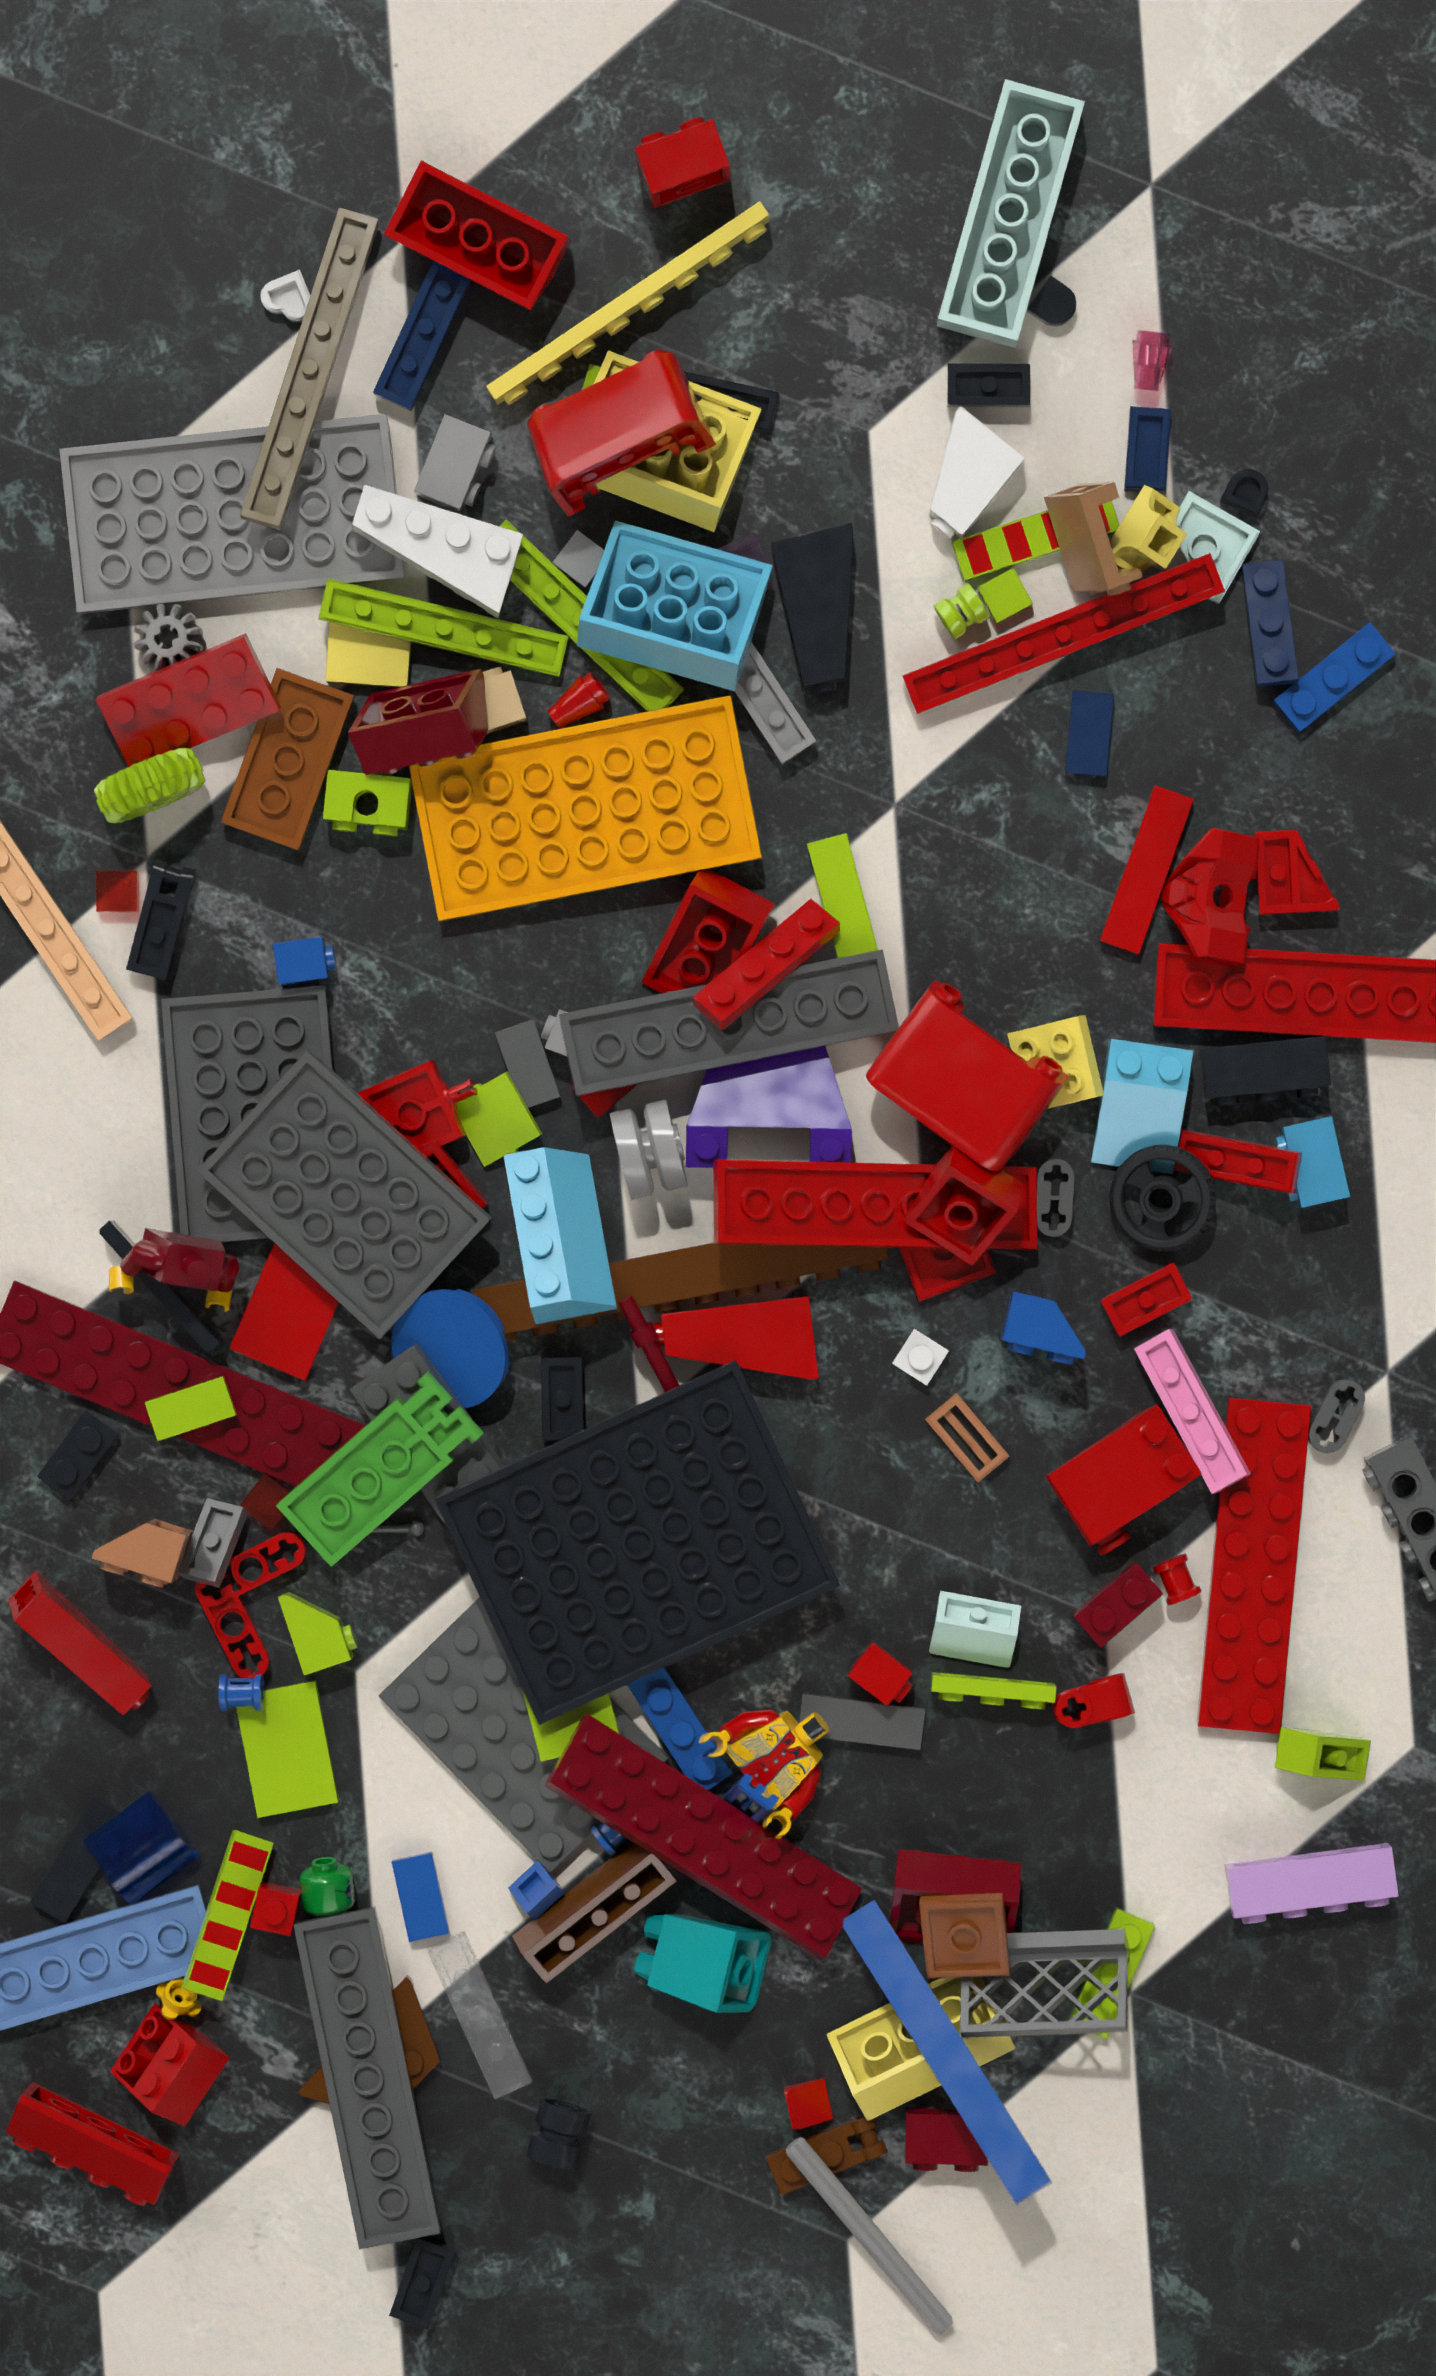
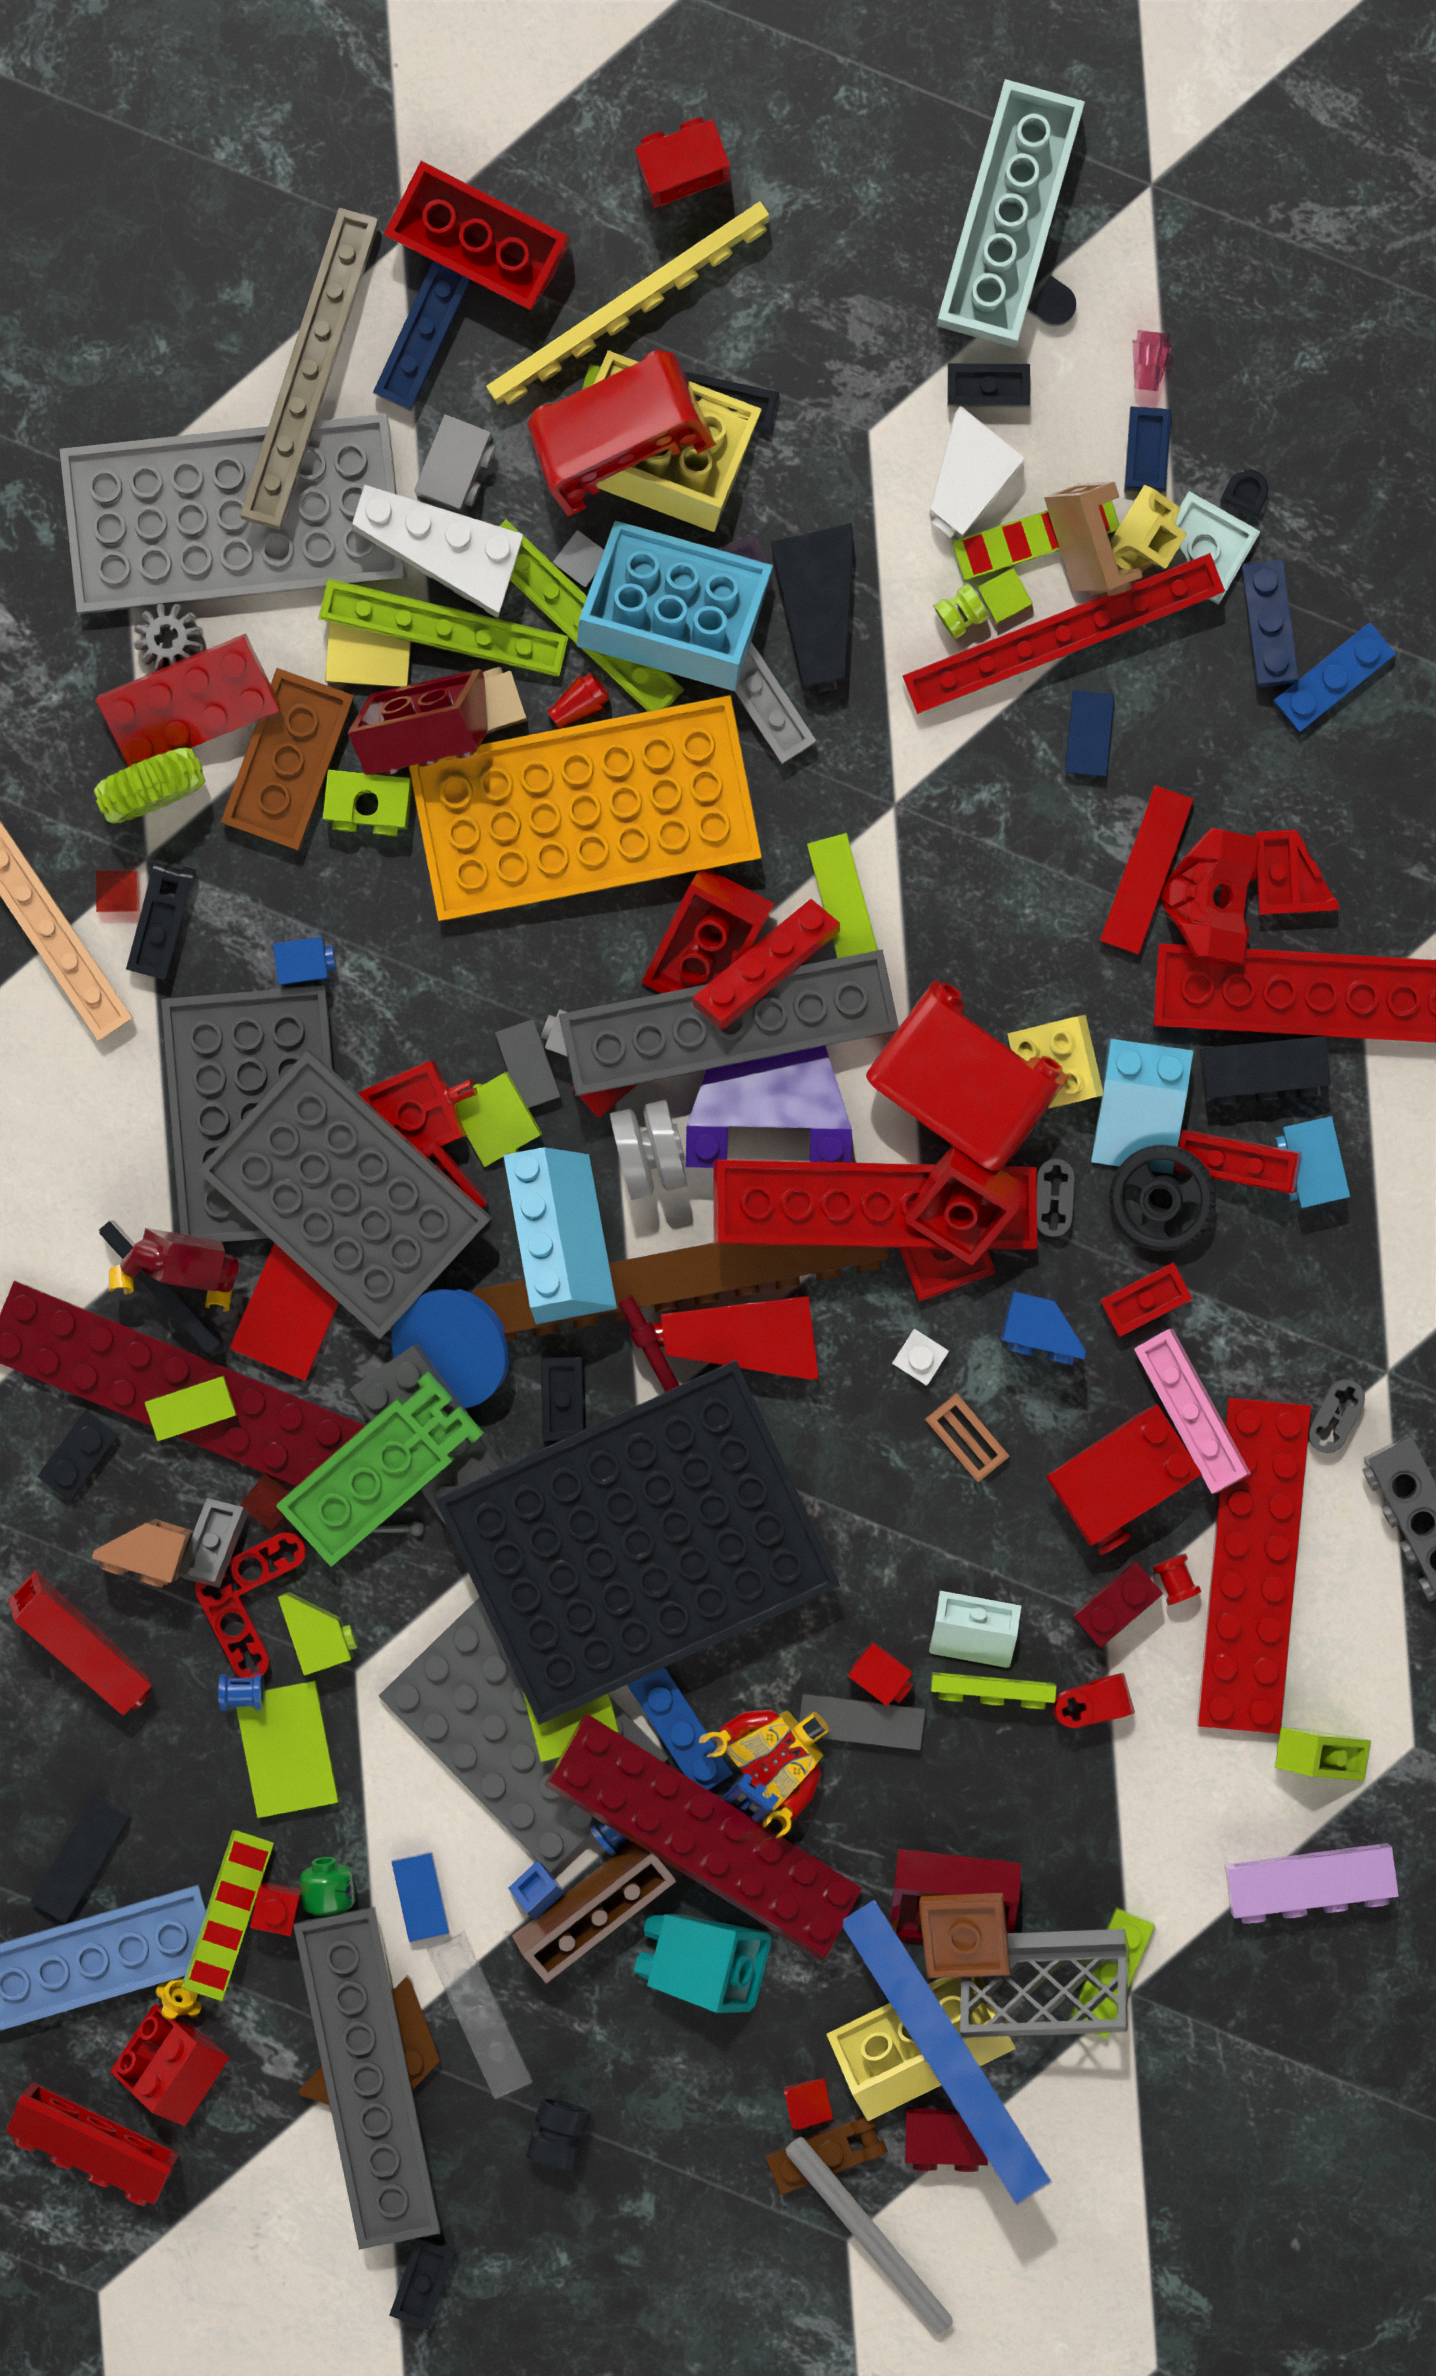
(140, 1848): clear blue brick -> none
(287, 296): white tile -> none

